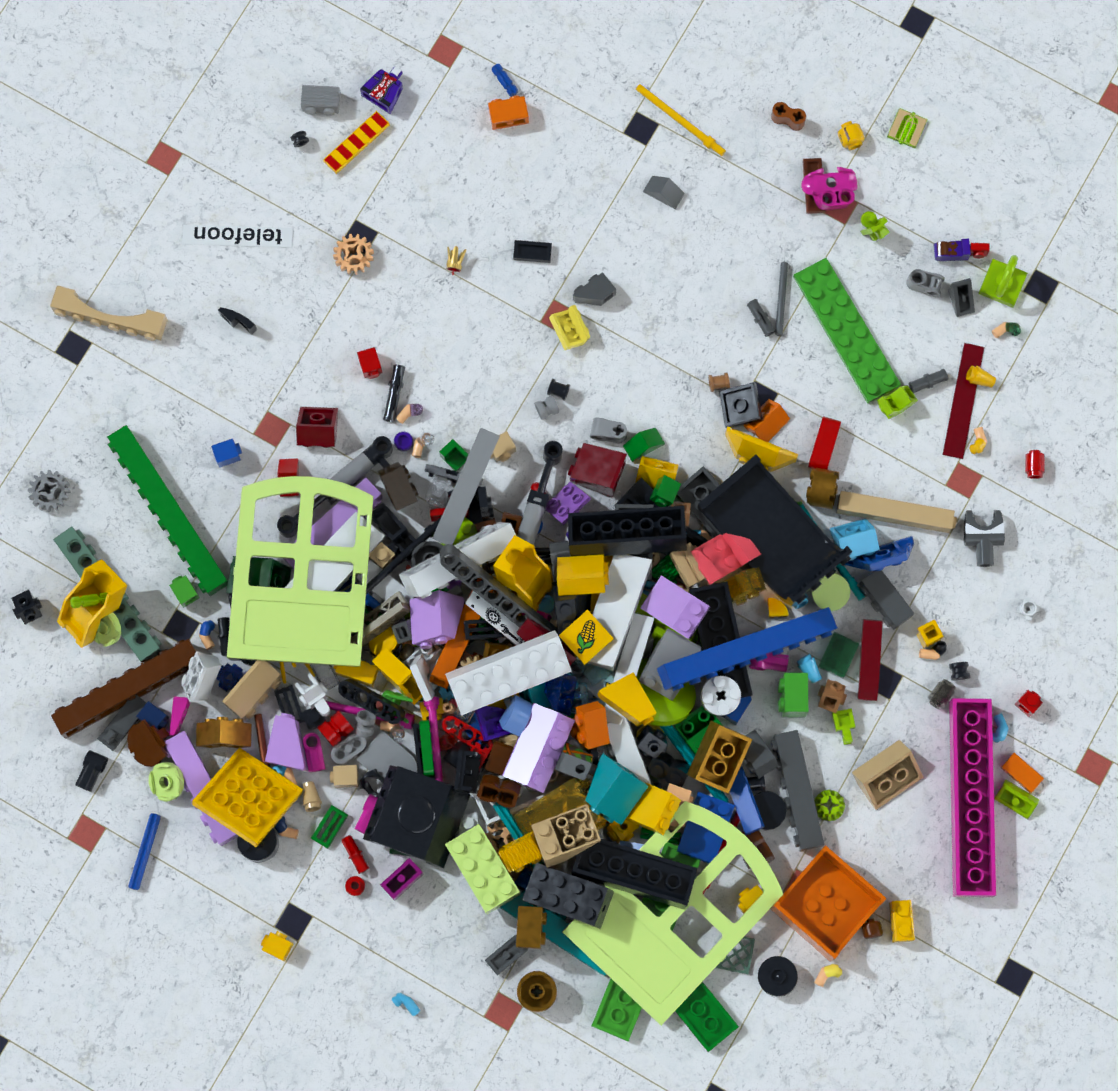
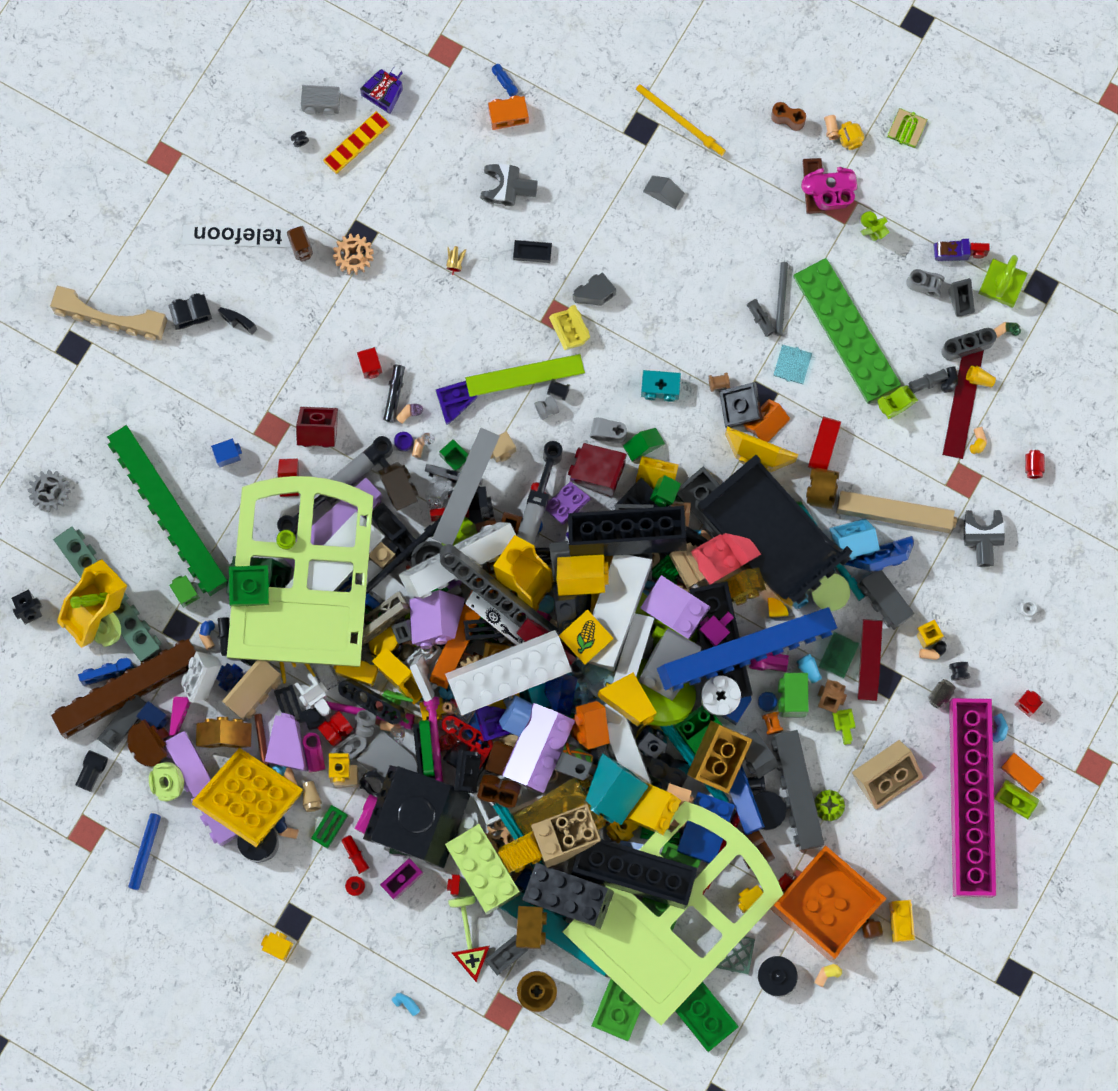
(106, 672): none -> blue hinge
(190, 311): none -> black brick
(248, 585): none -> green plate
(286, 539): none -> lime plate
(300, 243): none -> reddish brown brick
(344, 760): none -> yellow brick
(454, 400): none -> dark purple wing
(454, 885): none -> red plate
(472, 958): none -> yellowish green piece
(509, 185): none -> dark grey connector
(524, 375): none -> lime sticker
(651, 382): none -> teal brick
(714, 629): none -> magenta brick
(767, 701): none -> blue tile
(772, 723): none -> orange bush
(785, 881): none -> red piece
(792, 364): none -> clear light blue piece
(832, 128): none -> light nougat pin
(952, 380): none -> black arm
(975, 337): none -> dark grey beam

